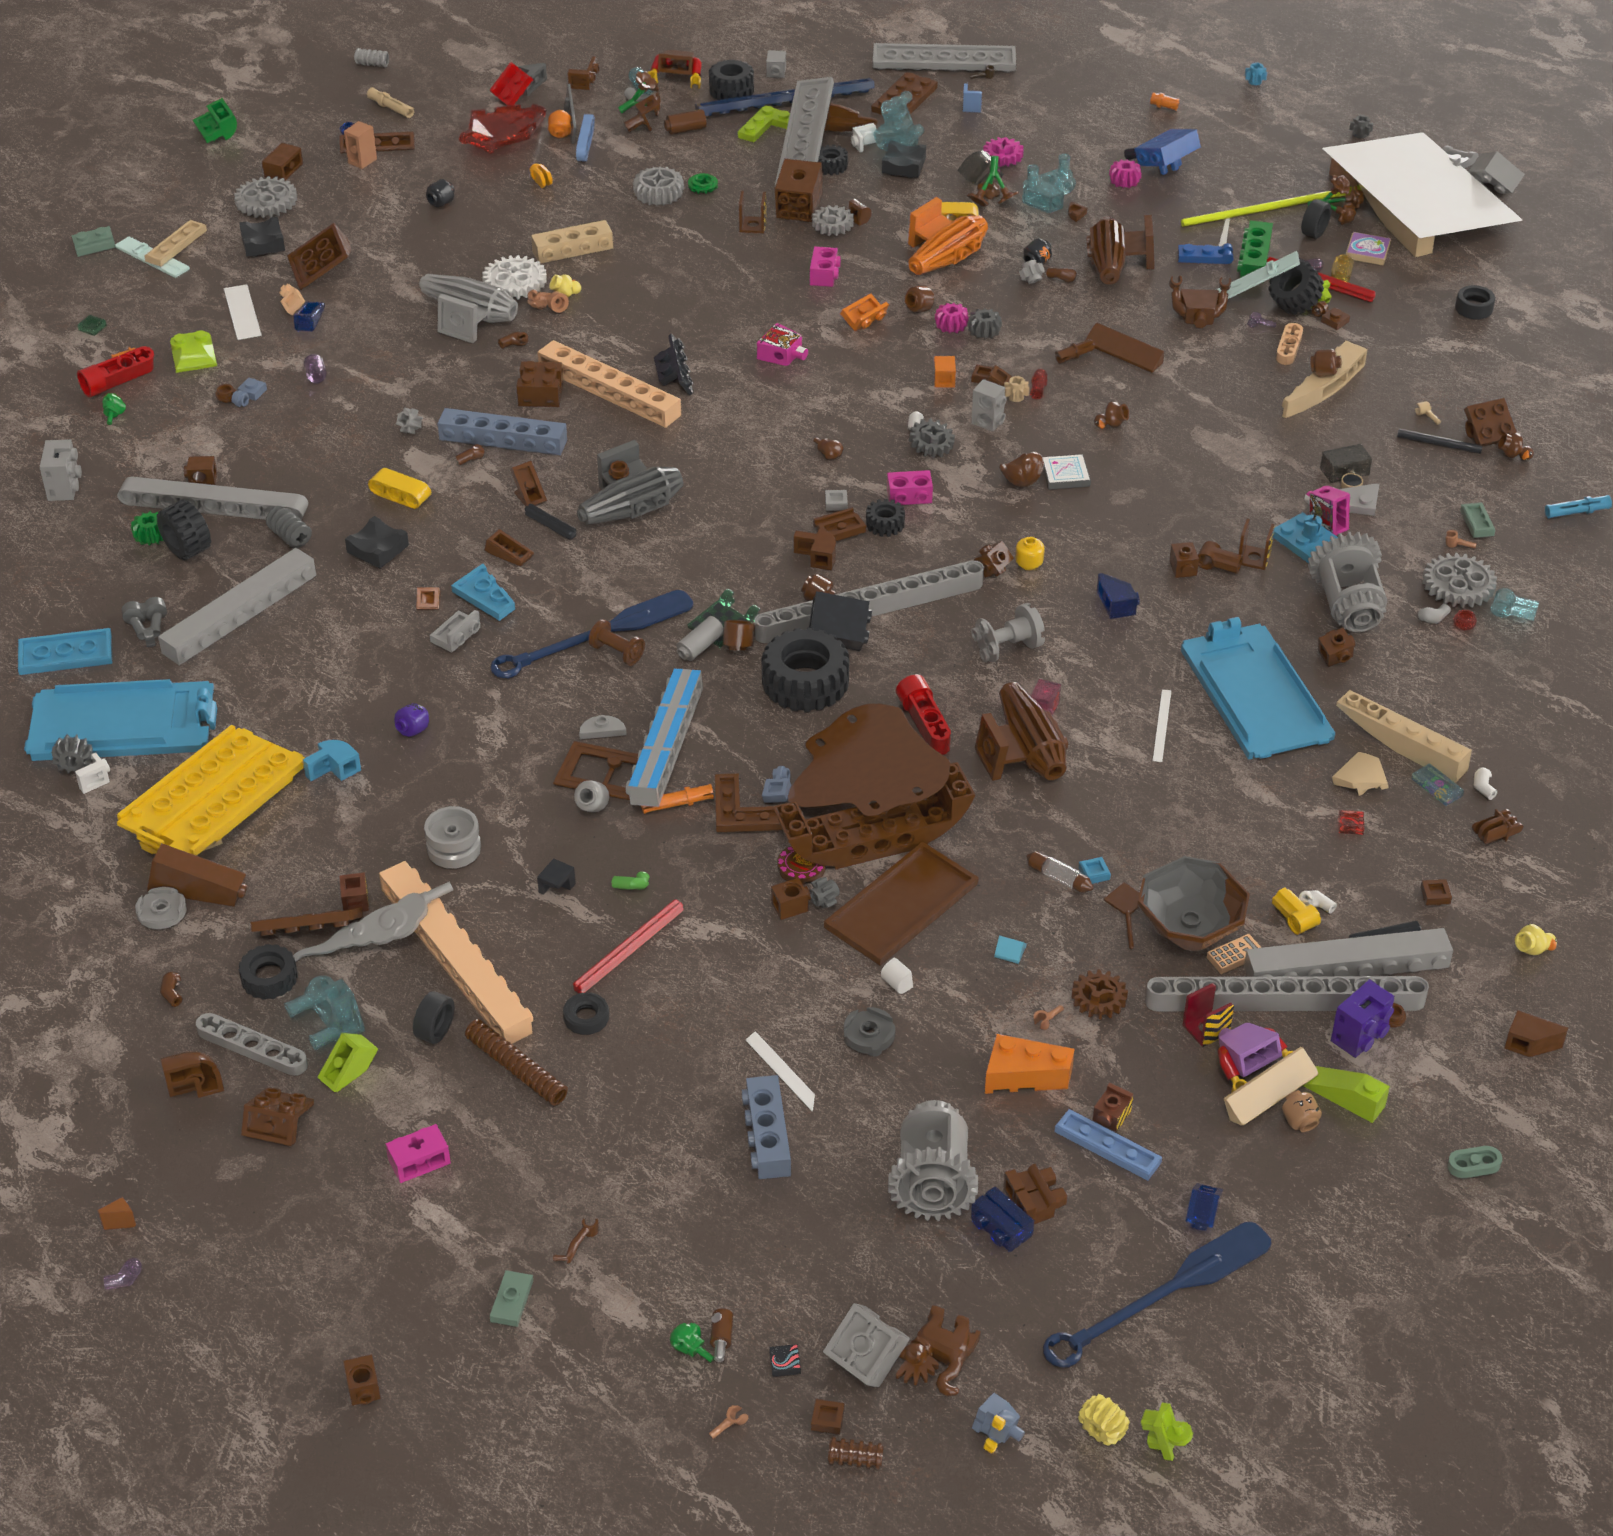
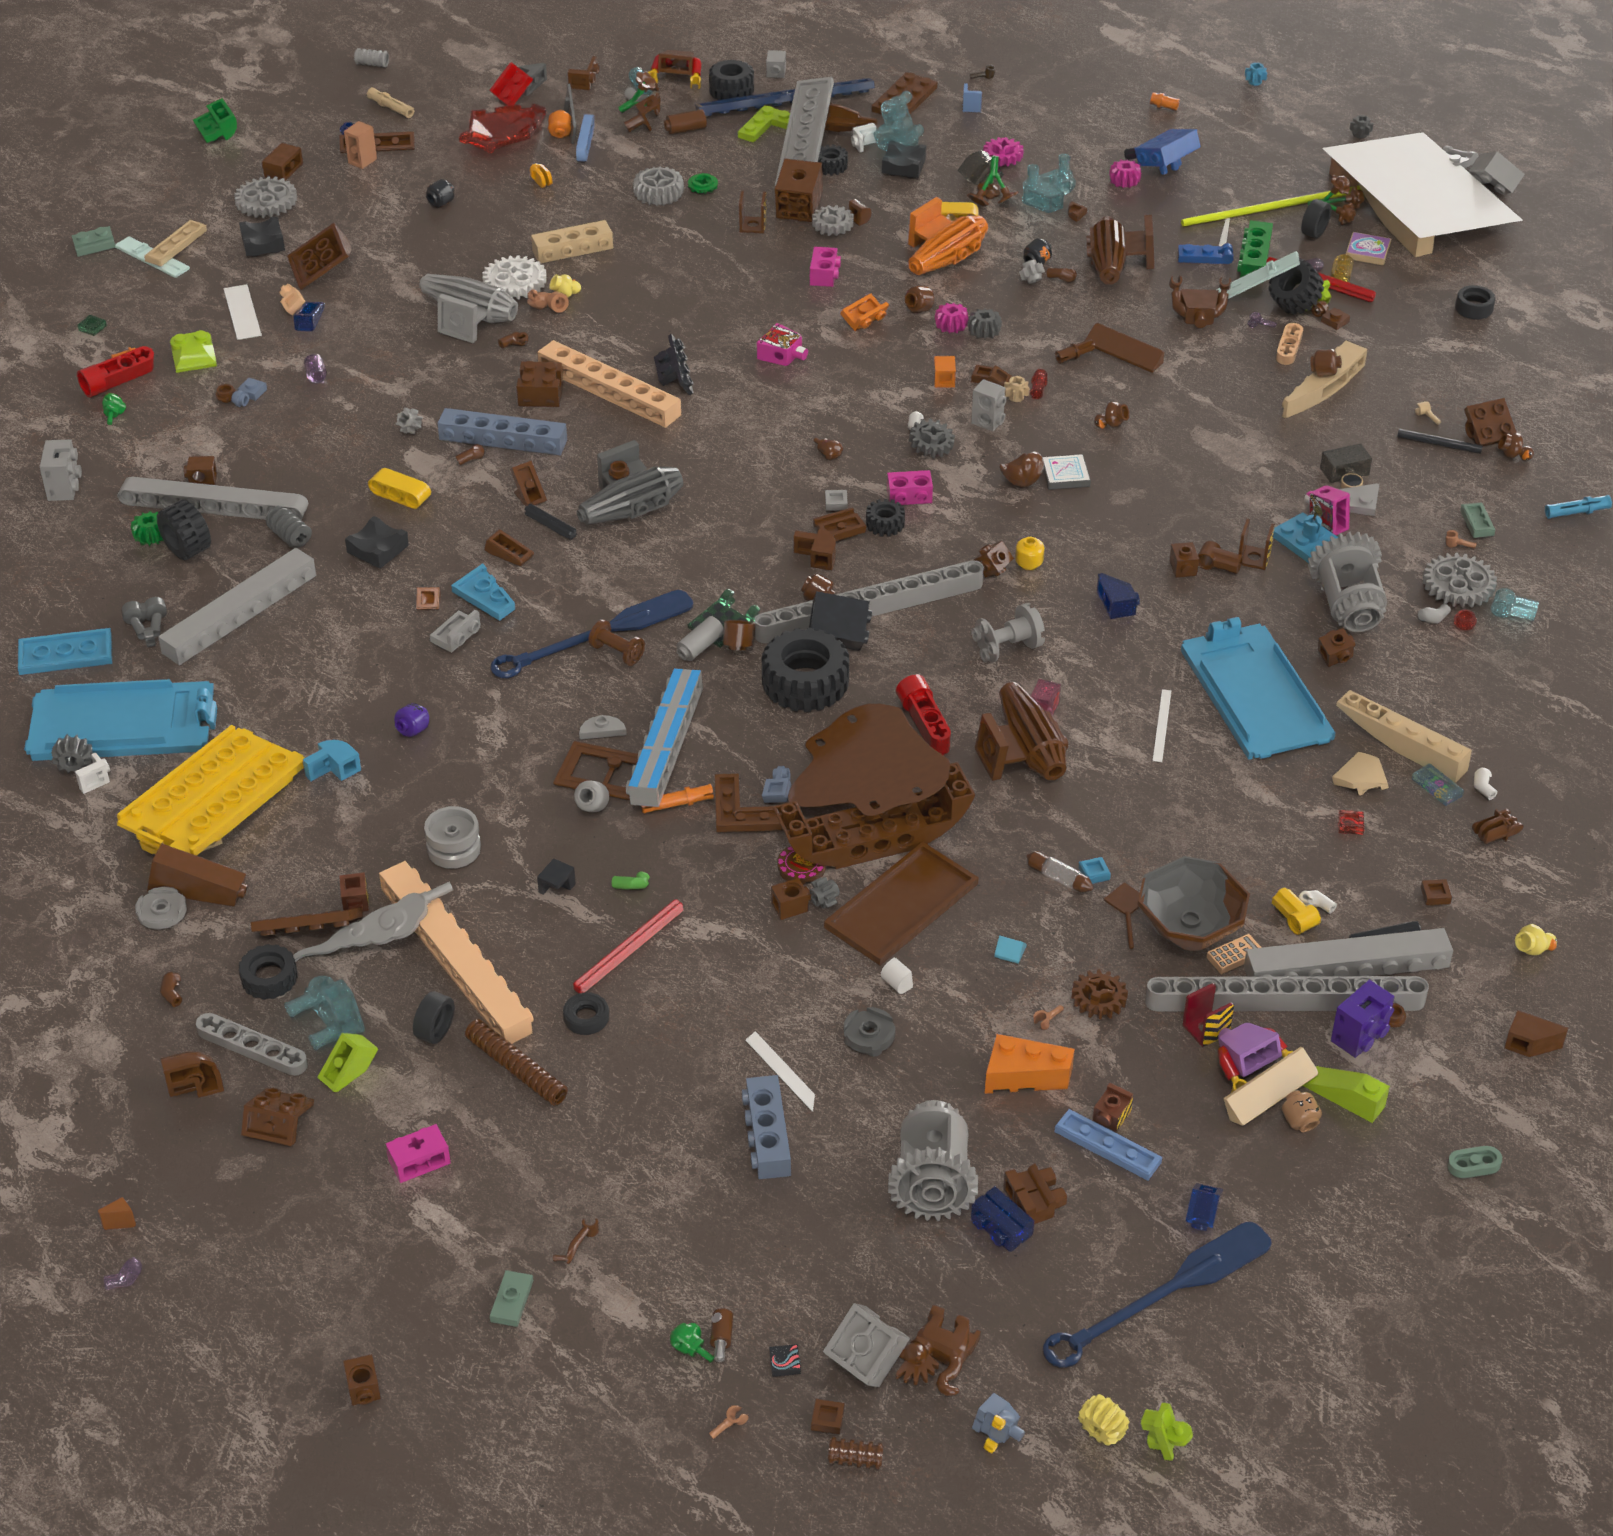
(943, 57): light grey plate -> none

